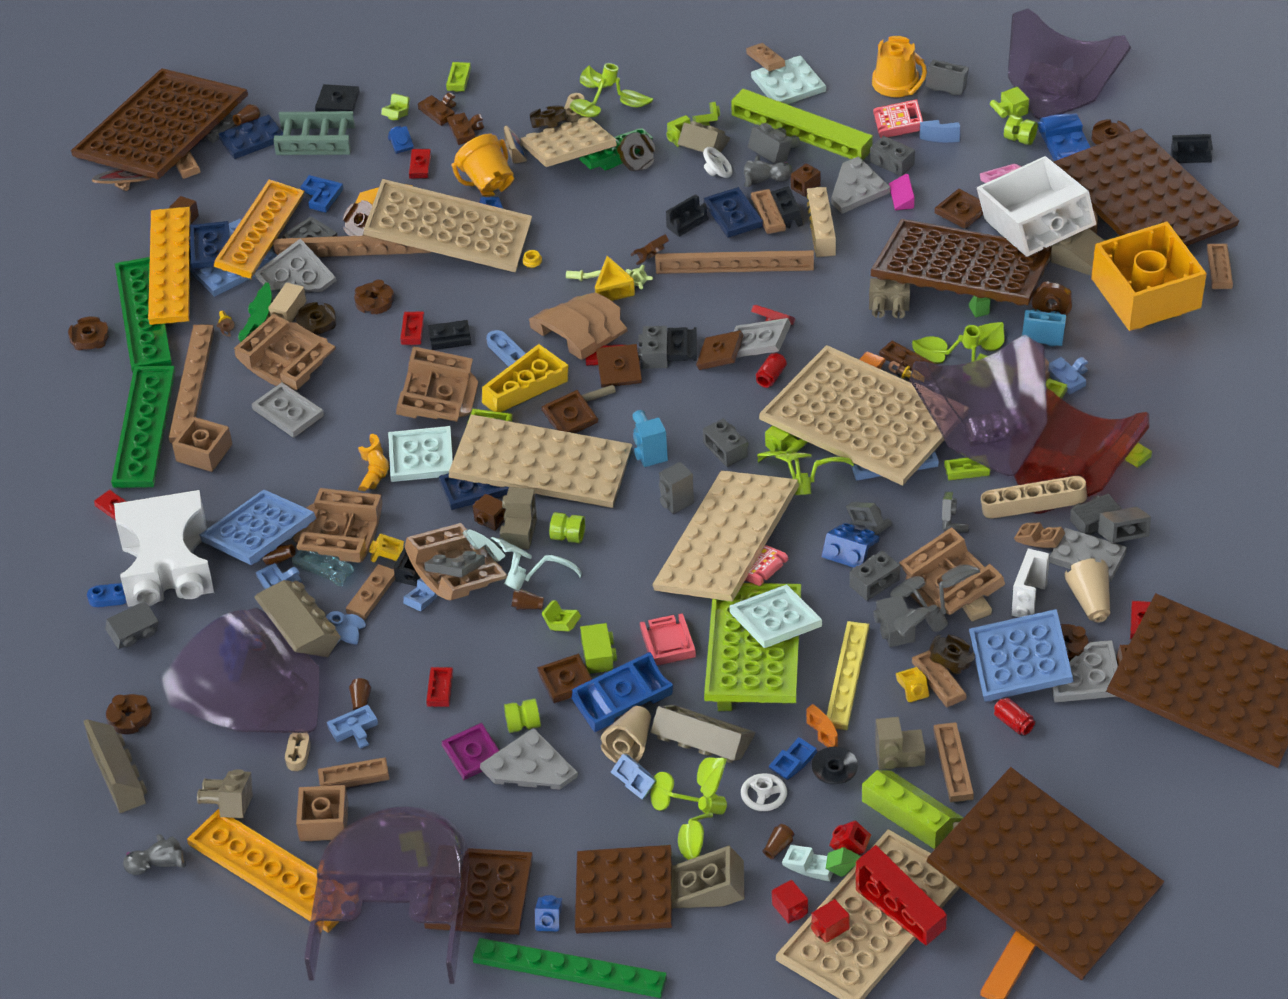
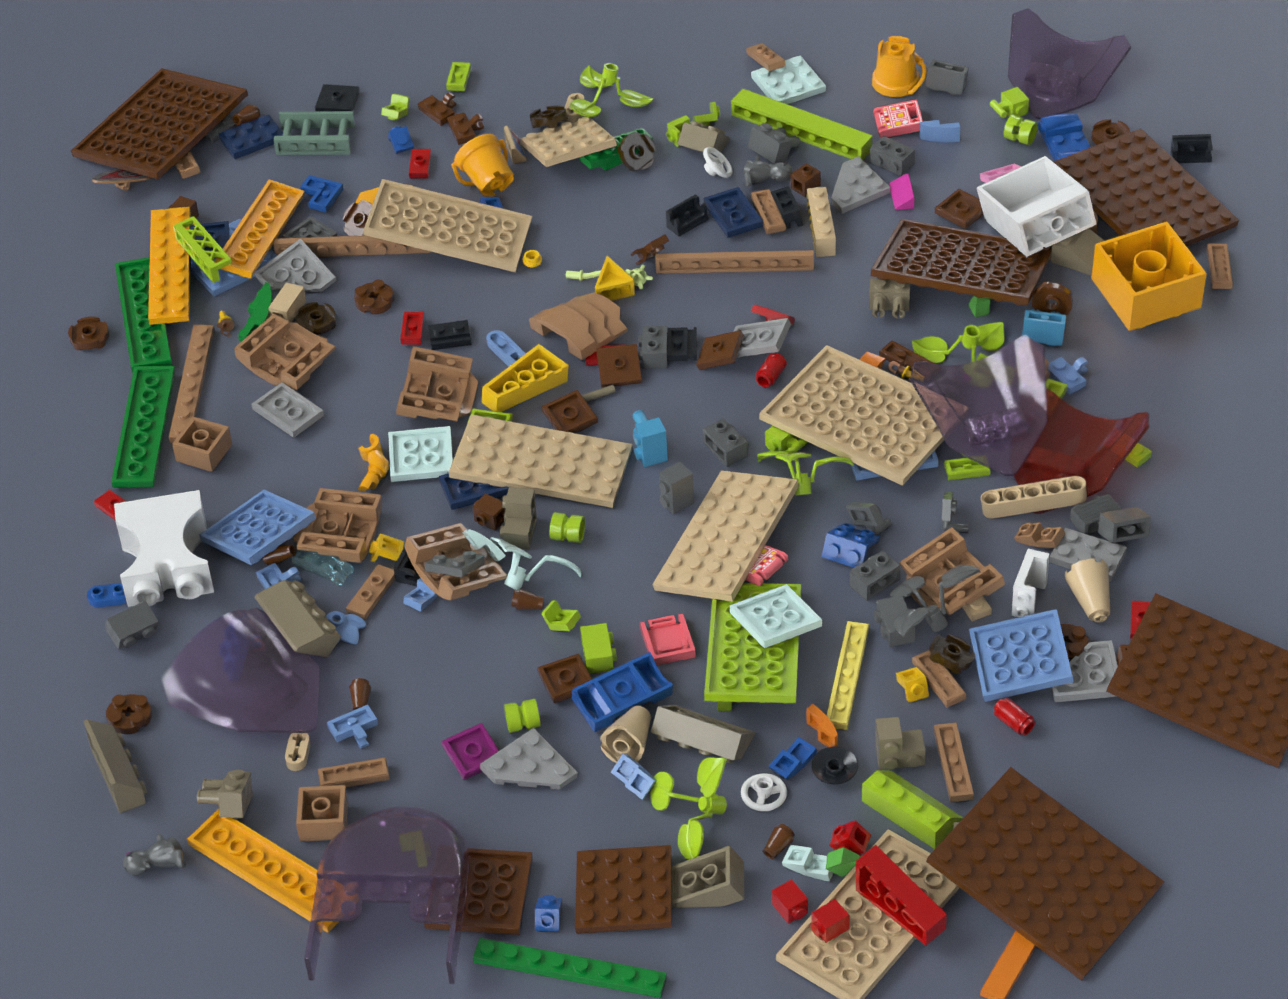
(195, 248): none -> lime fence
(439, 687): red plate -> none

